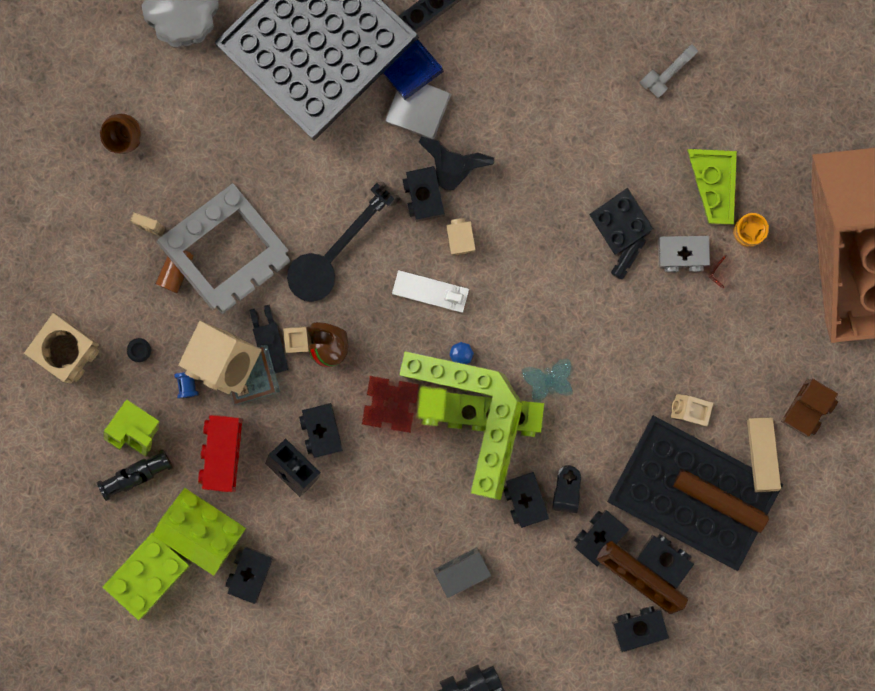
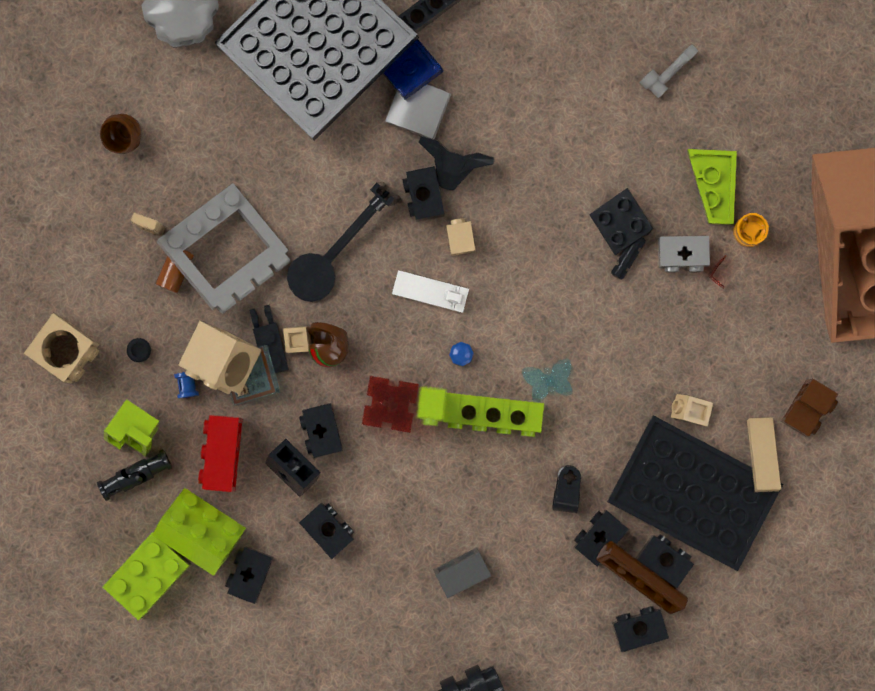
(313, 525): none -> black brick
(502, 417): lime brick -> none
(536, 511): black brick -> none
(721, 500): reddish brown brick -> none

